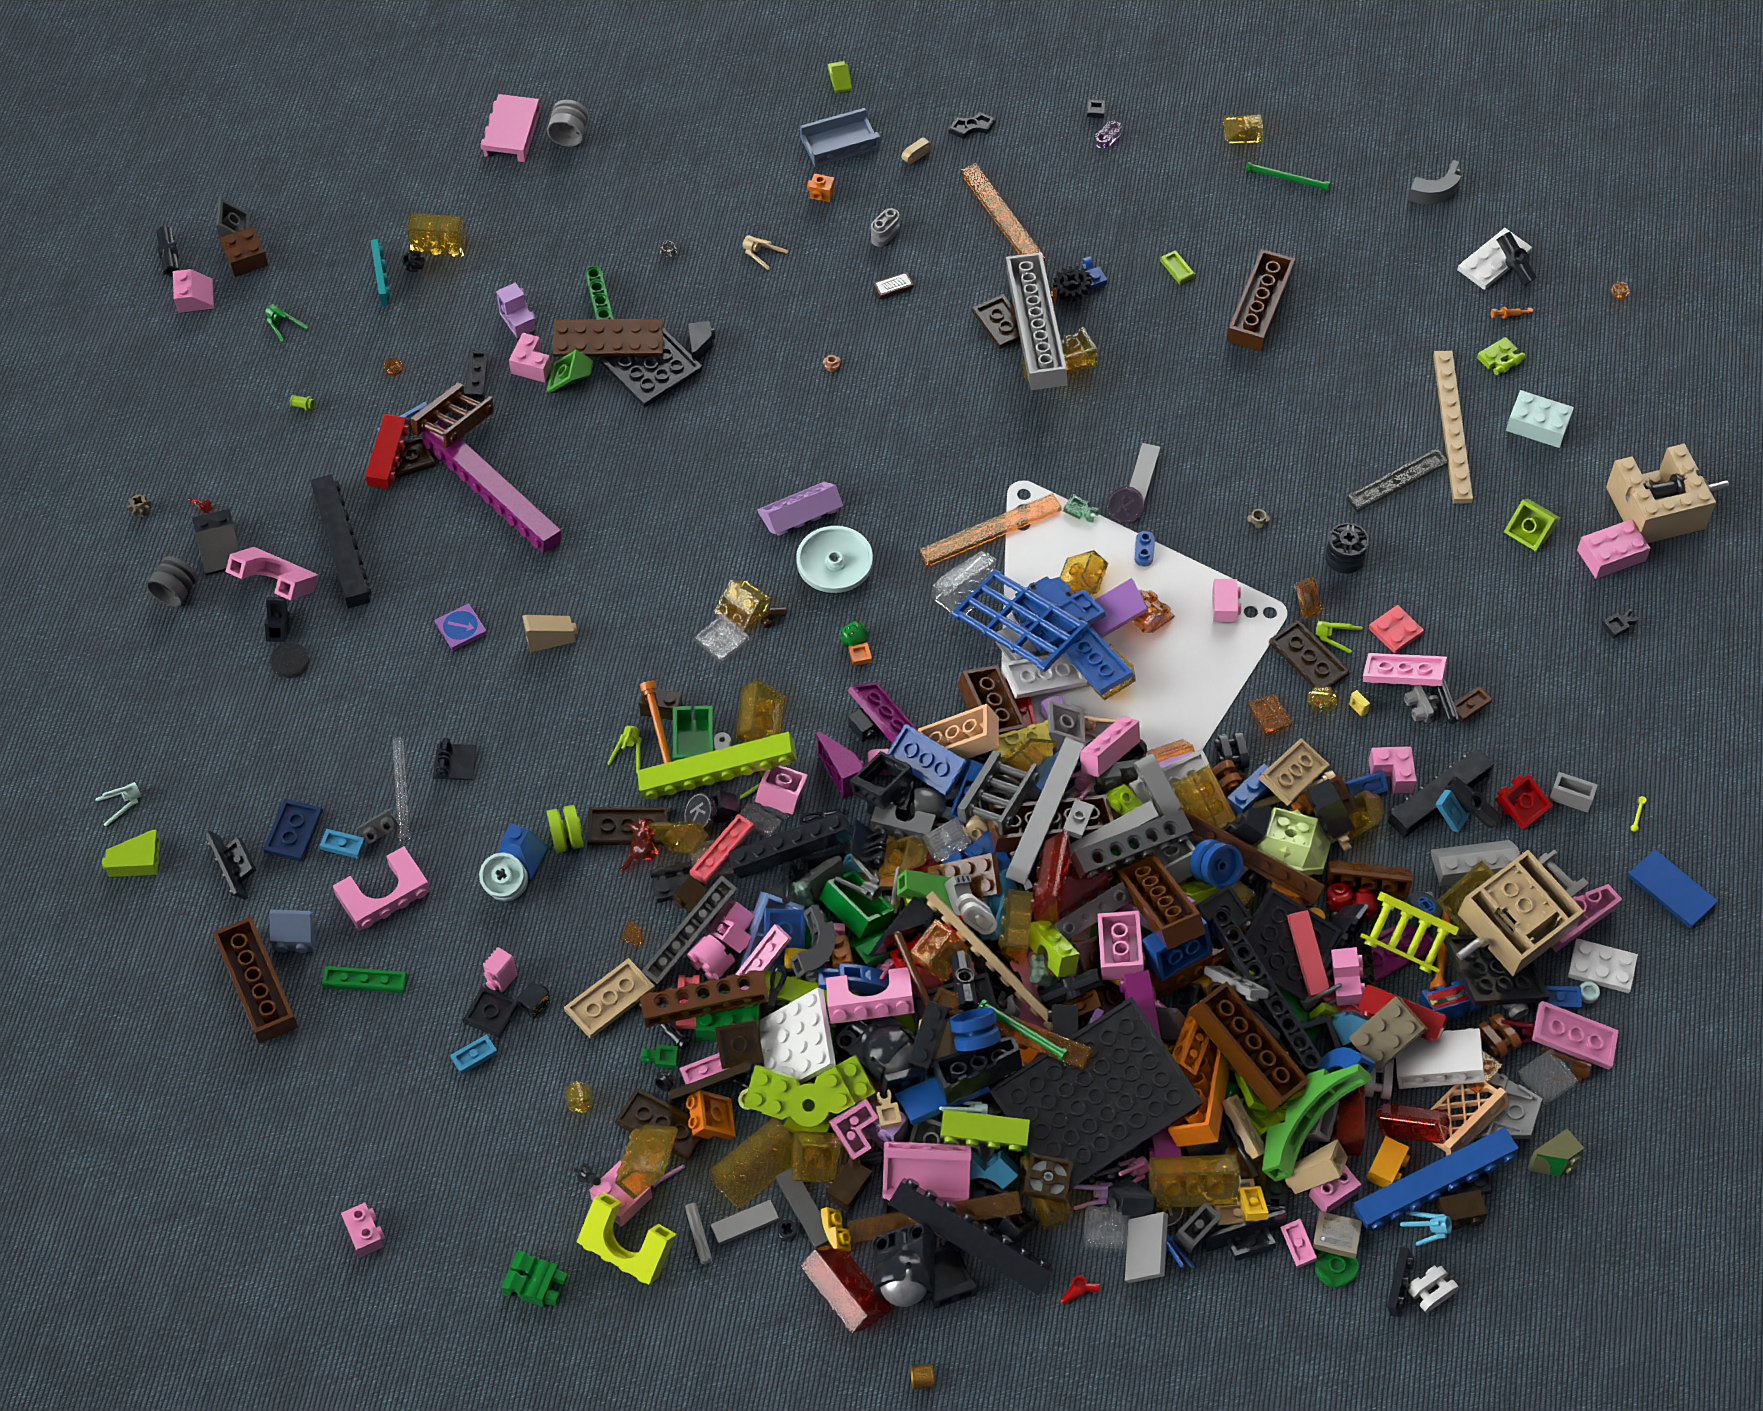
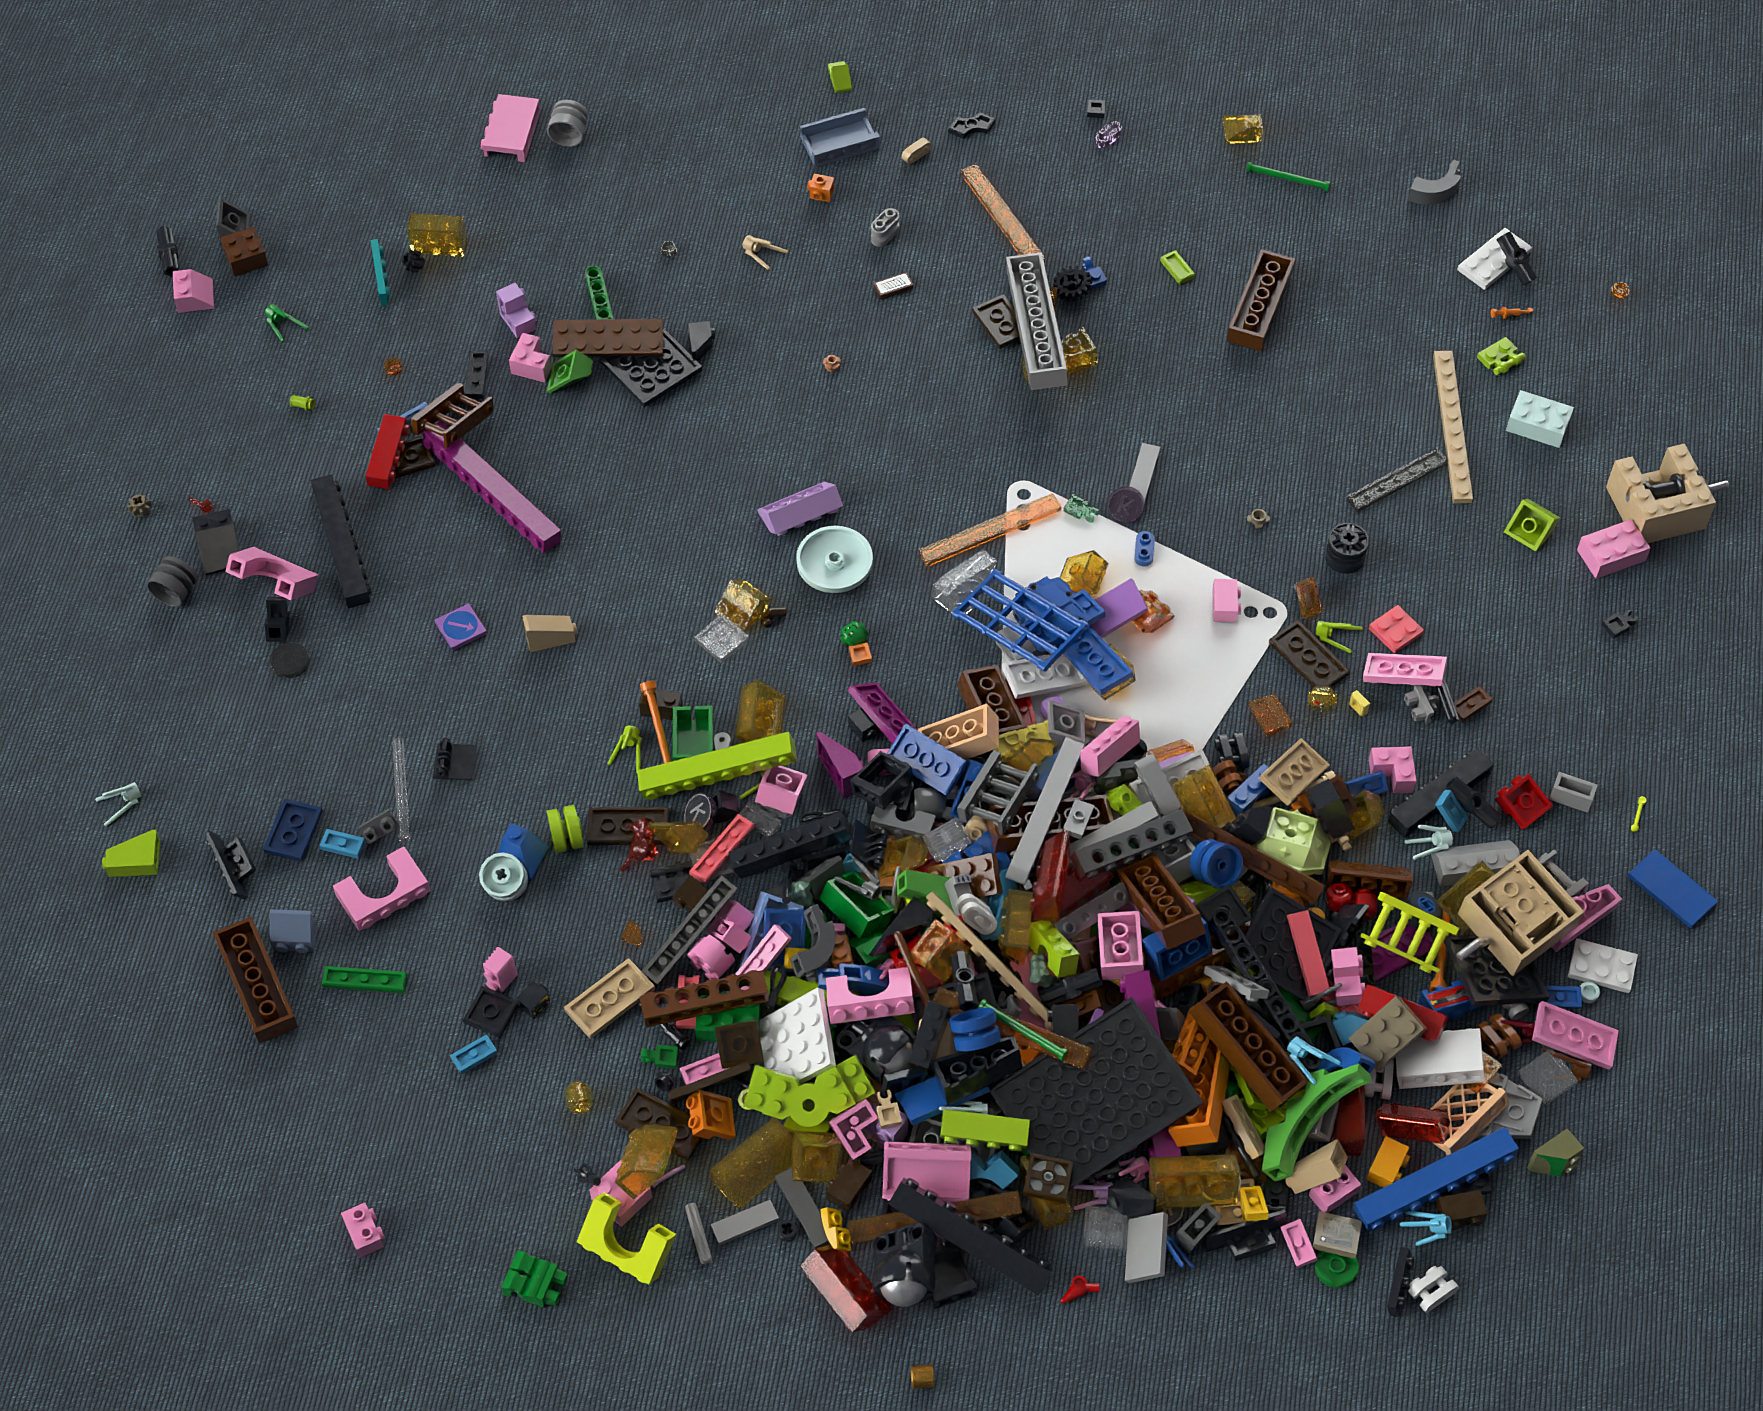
(1300, 1048): none -> medium azure plant
(1441, 838): none -> light aqua plant

